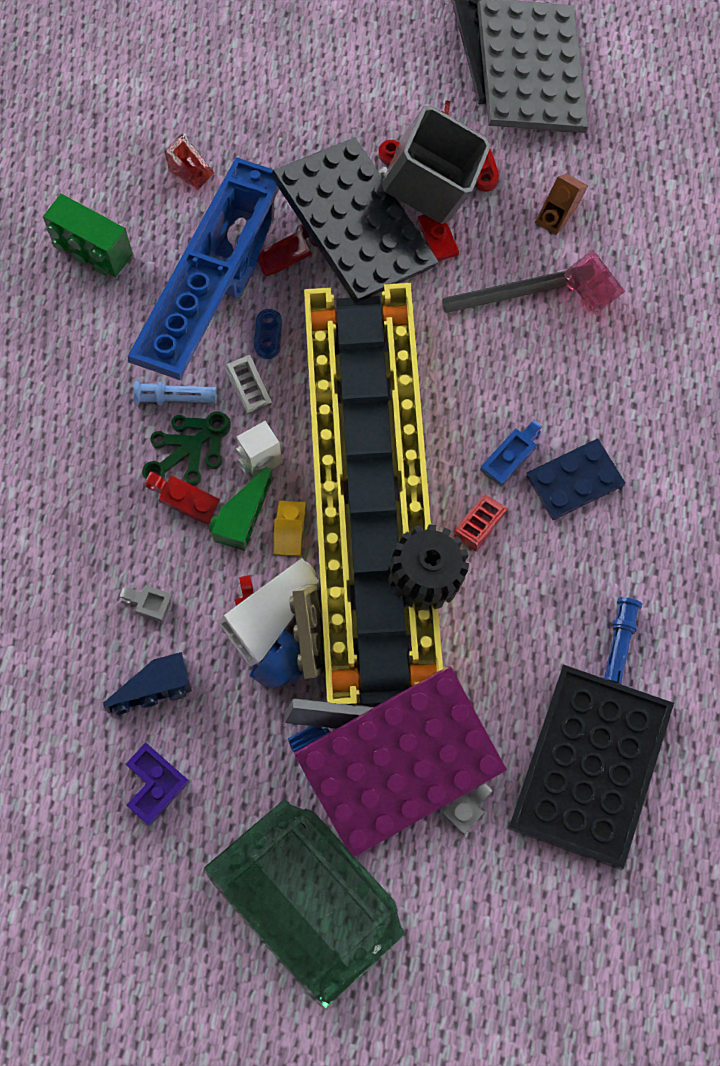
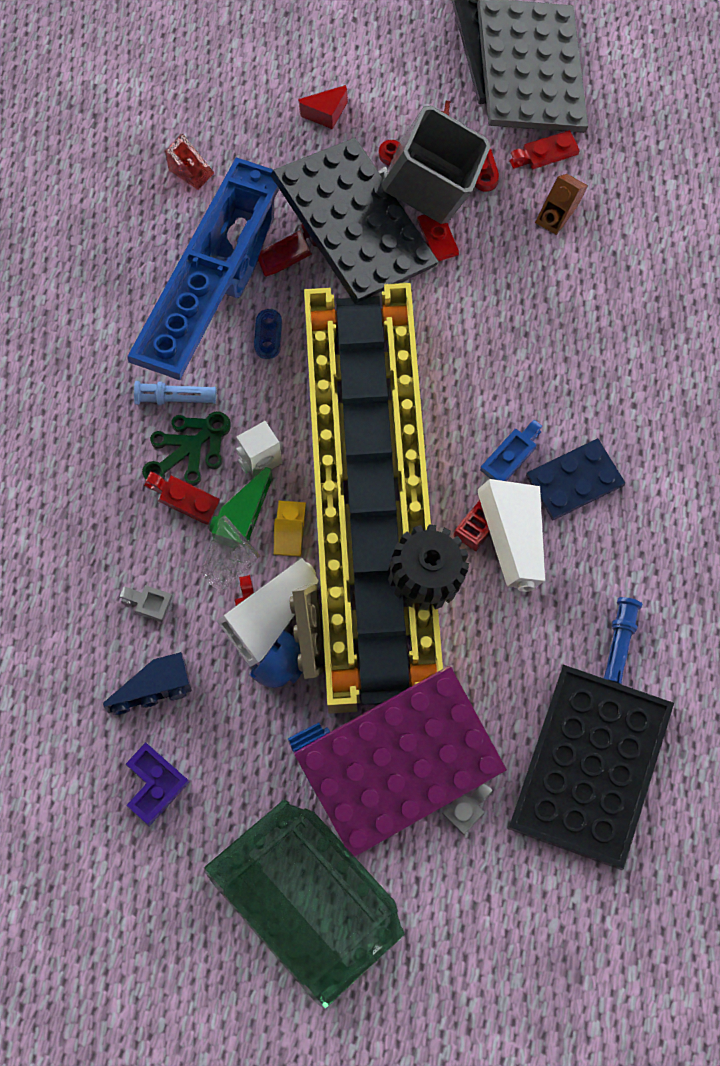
(87, 236): green brick -> none
(228, 556): none -> clear wing
(238, 365): white slope -> none
(322, 713): dark grey tile -> none
(324, 106): none -> red slope
(504, 292): dark grey axle -> none
(516, 531): none -> white slope
(545, 151): none -> red plate
(593, 282): clear pink brick -> none

